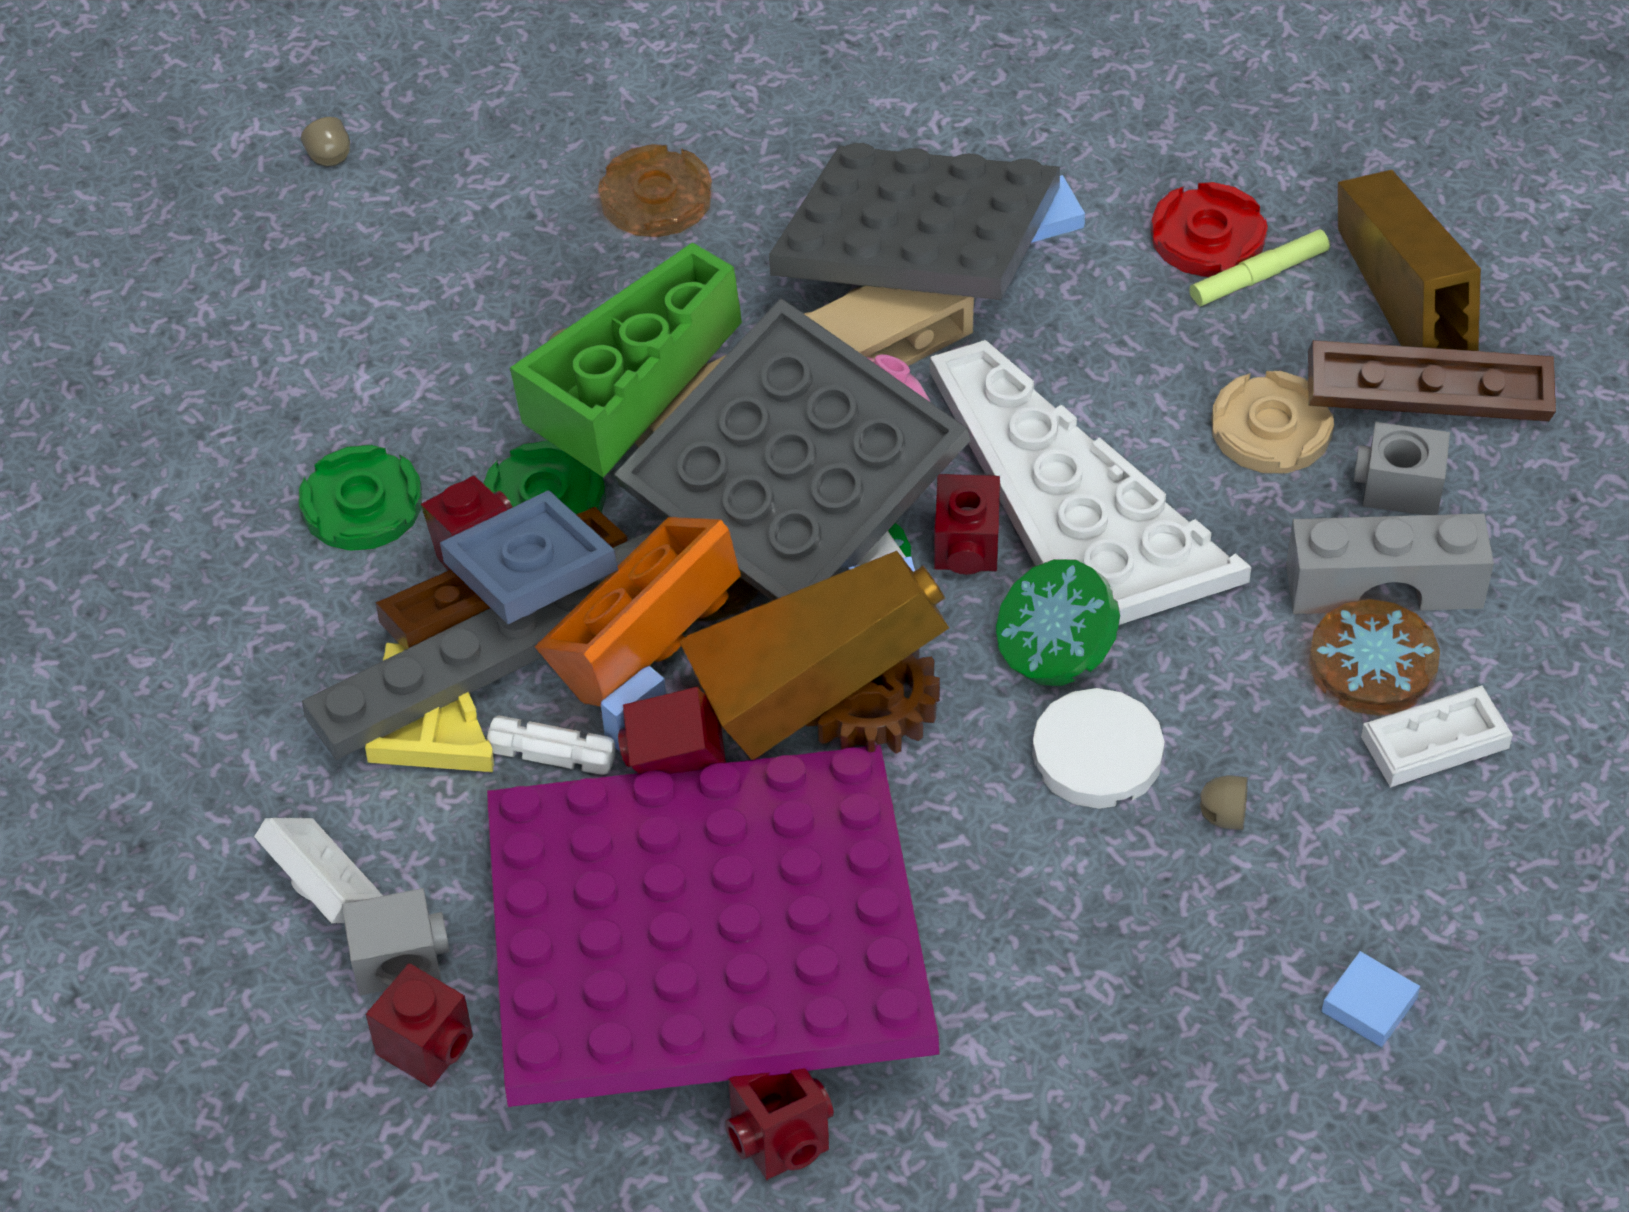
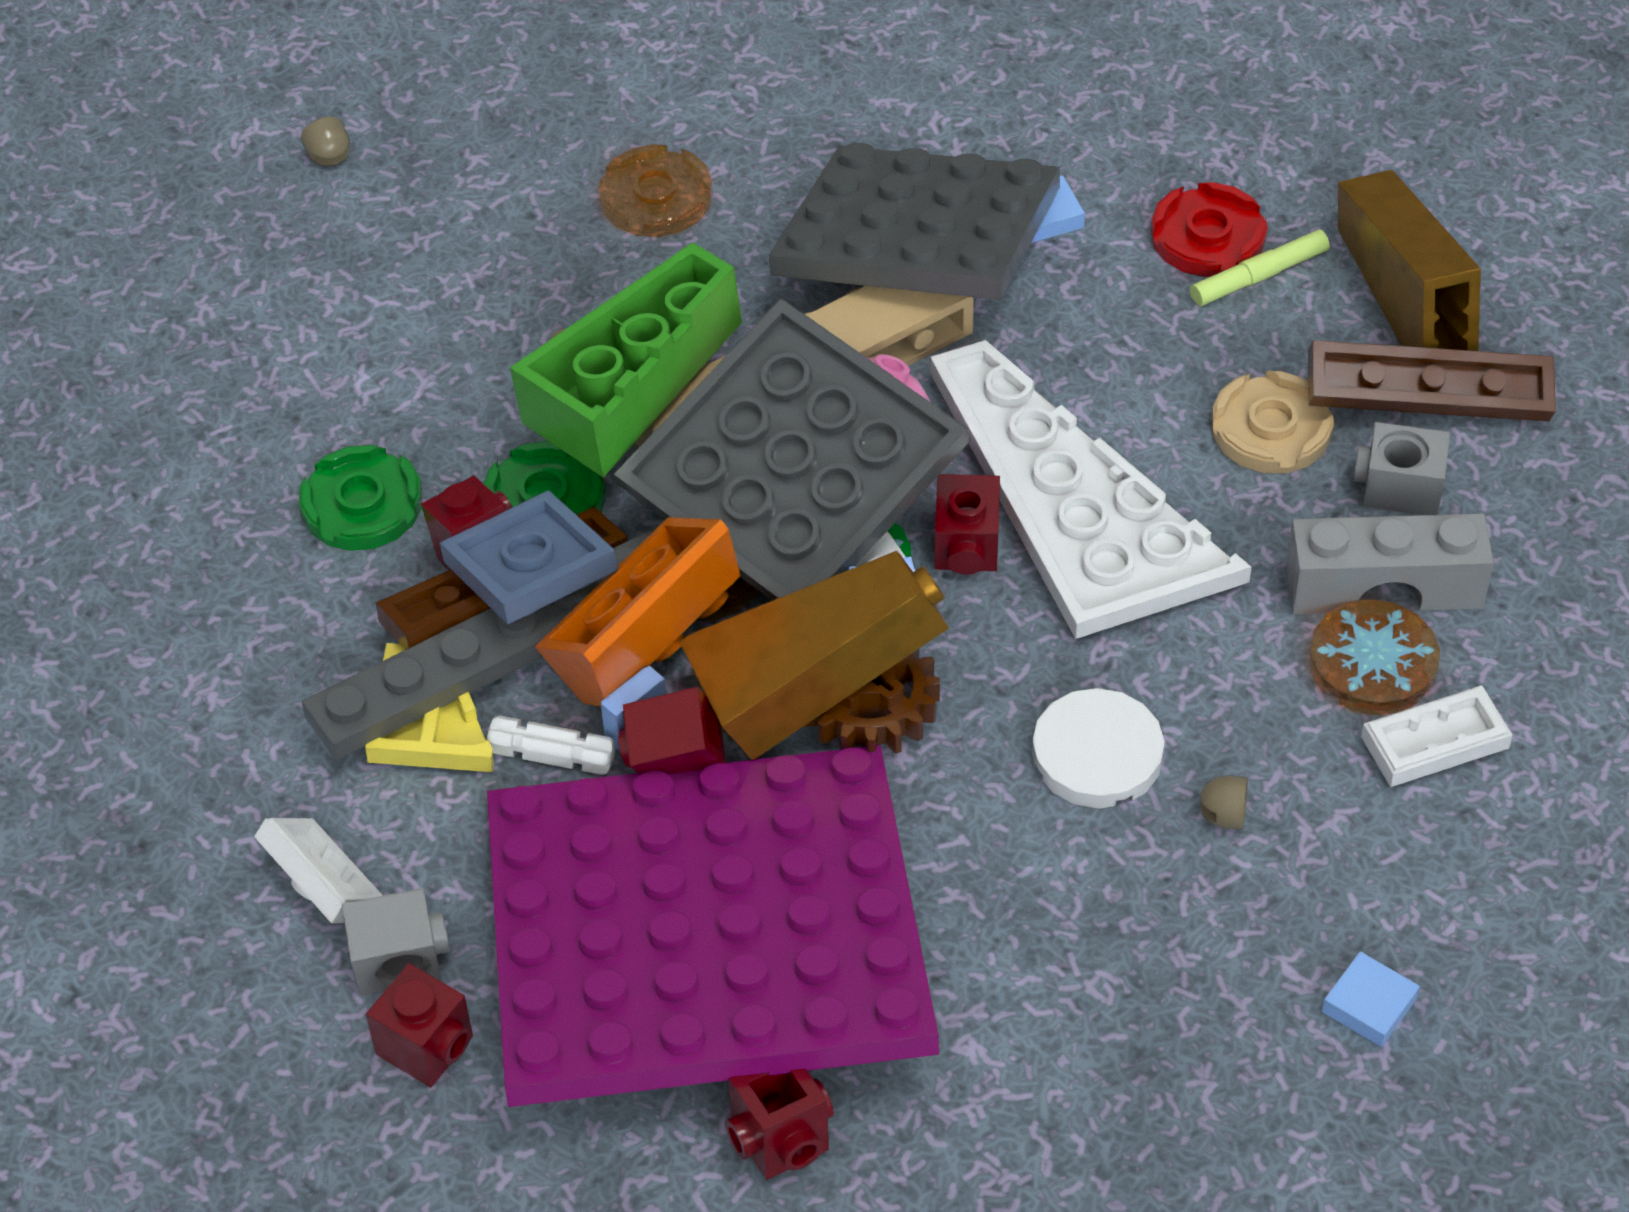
(1057, 622): green tile -> none

